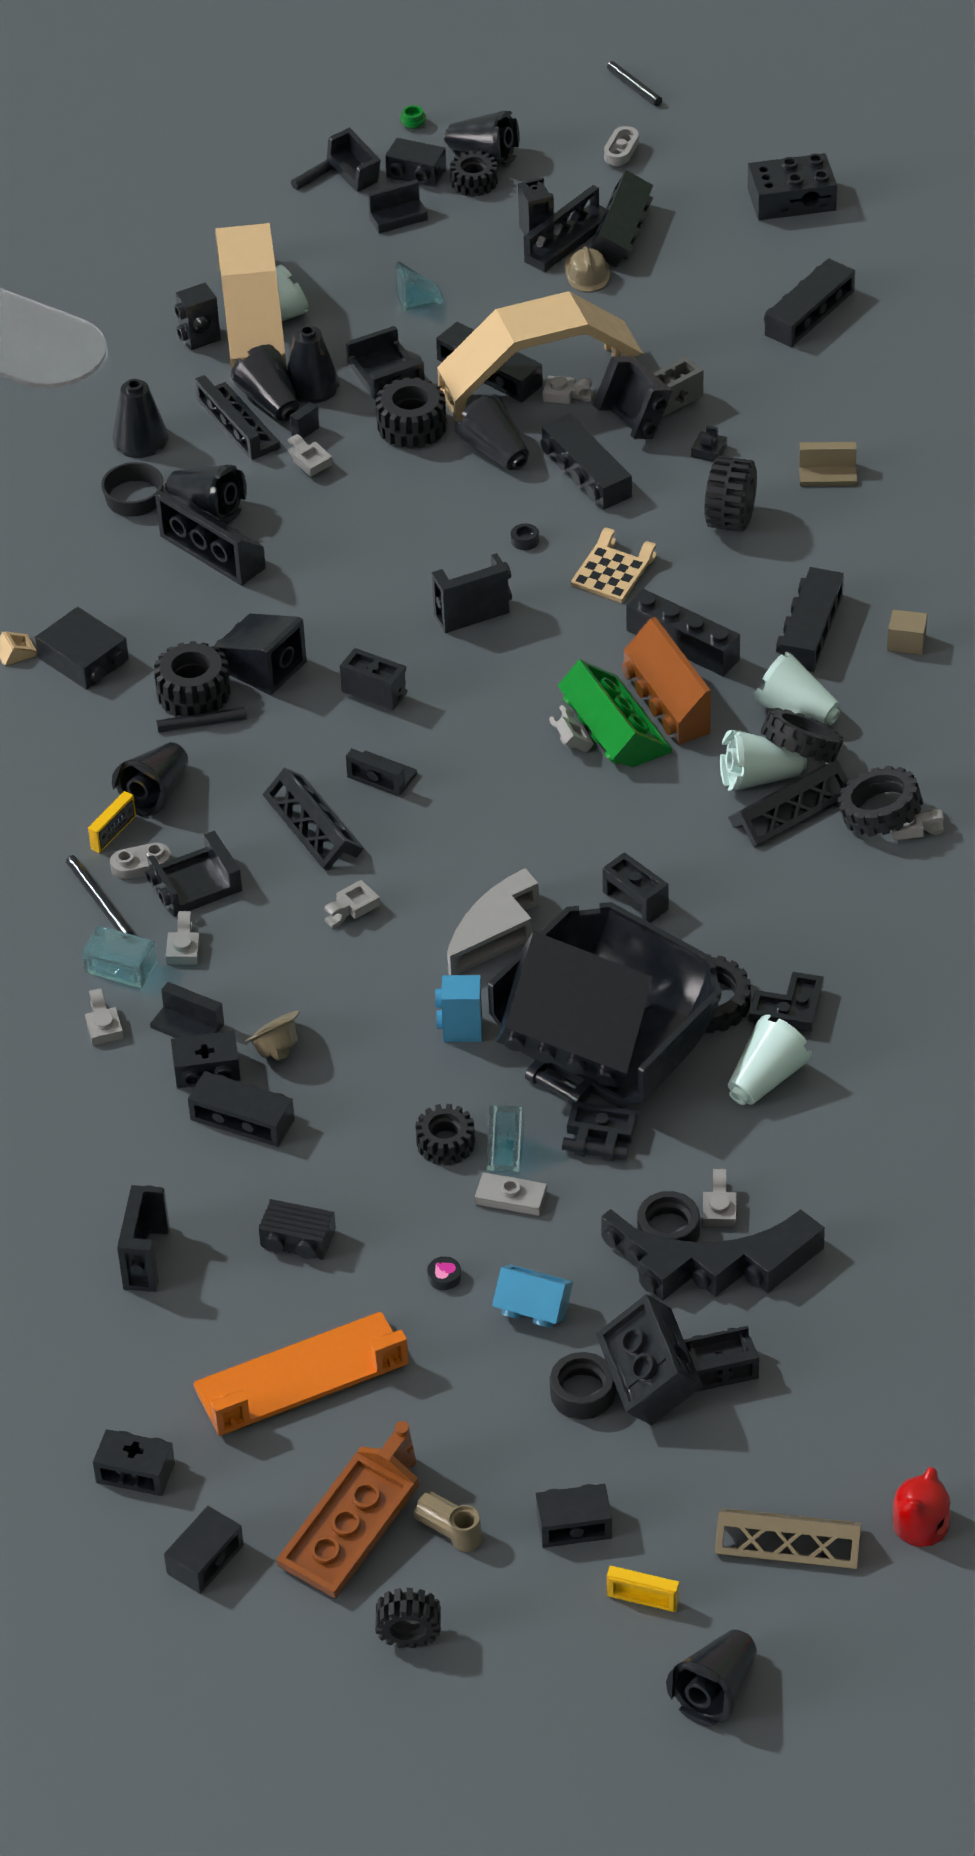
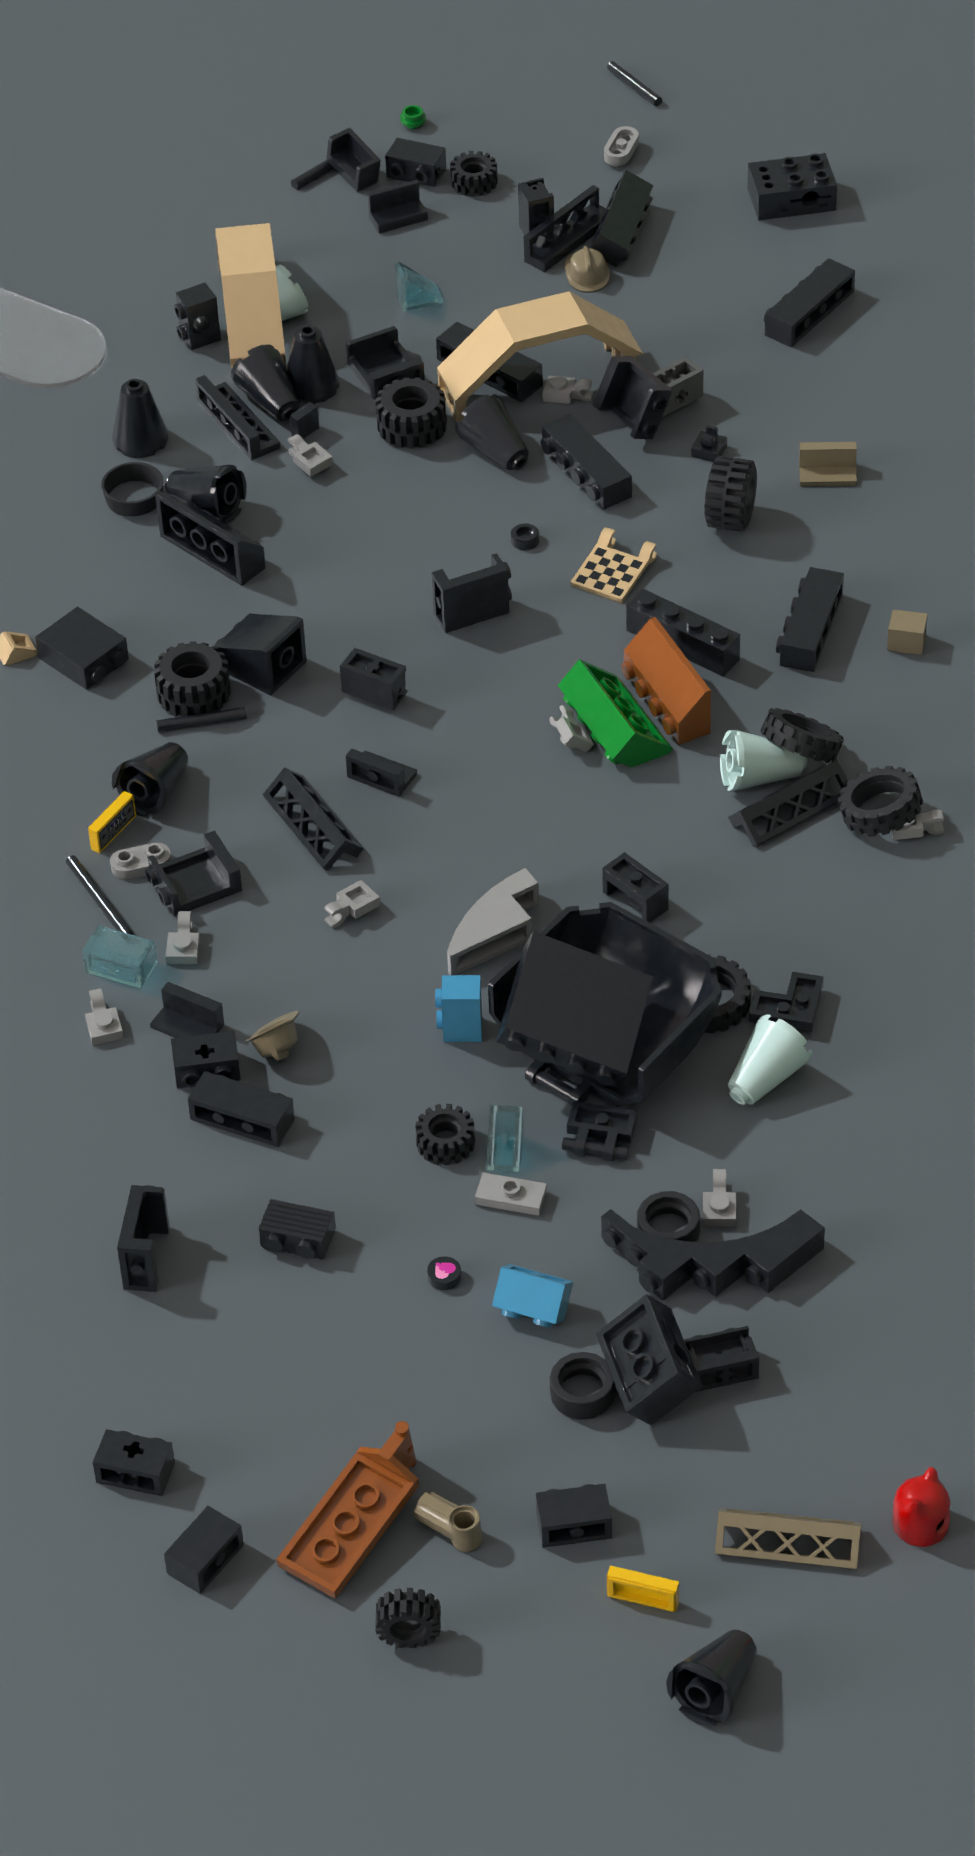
(301, 1372): orange bracket -> none
(489, 133): black cone -> none
(796, 689): light aqua cone -> none

